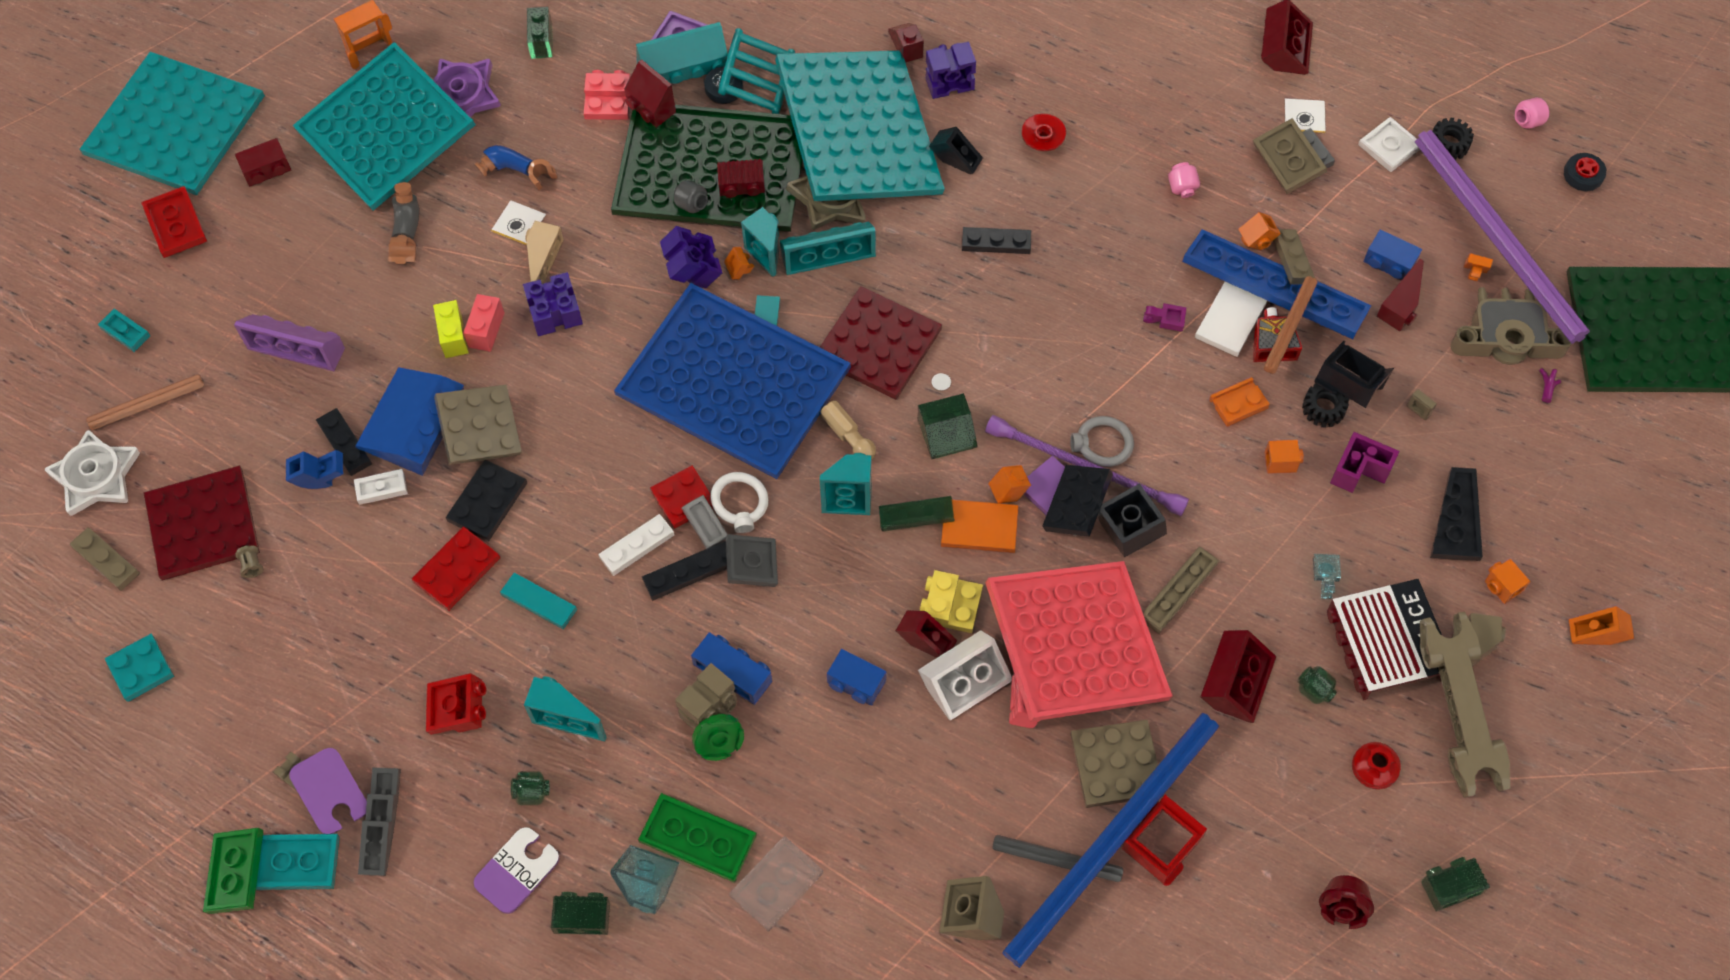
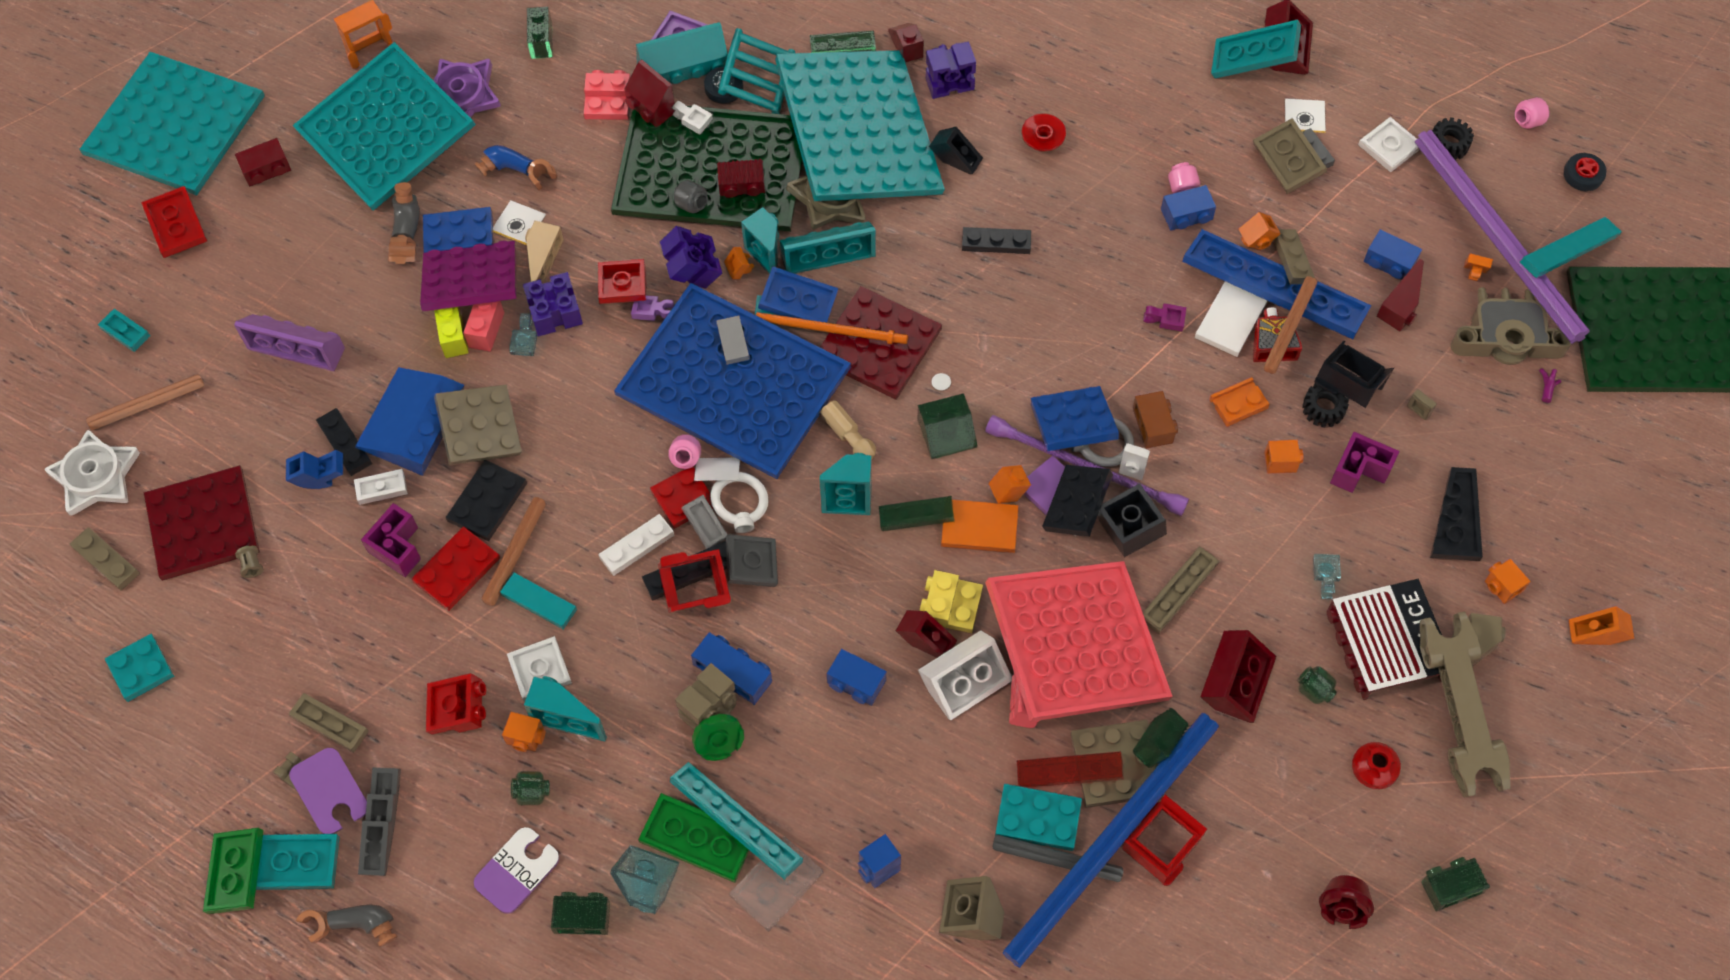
(328, 722): none -> dark tan plate
(368, 917): none -> piece
(389, 540): none -> magenta brick
(457, 229): none -> blue plate
(468, 276): none -> magenta plate
(513, 551): none -> nougat axle
(523, 340): none -> clear light blue plate
(523, 732): none -> orange brick
(538, 661): none -> white tile
(622, 281): none -> red plate
(650, 308): none -> medium lavender plate
(678, 559): none -> red piece
(684, 451): none -> bright pink head
(693, 118): none -> white plate
(717, 469): none -> white sticker
(732, 340): none -> light grey tile
(736, 820): none -> teal tile
(797, 296): none -> blue plate
(843, 42): none -> clear green tile
(879, 861): none -> blue brick
(889, 336): none -> orange bar
(1039, 817): none -> teal plate
(1070, 769): none -> clear red tile
(1074, 418): none -> blue plate
(1134, 461): none -> white plate
(1154, 419): none -> dark orange brick
(1160, 738): none -> clear green brick
(1188, 208): none -> blue brick
(1256, 49): none -> teal plate
(1570, 247): none -> teal tile

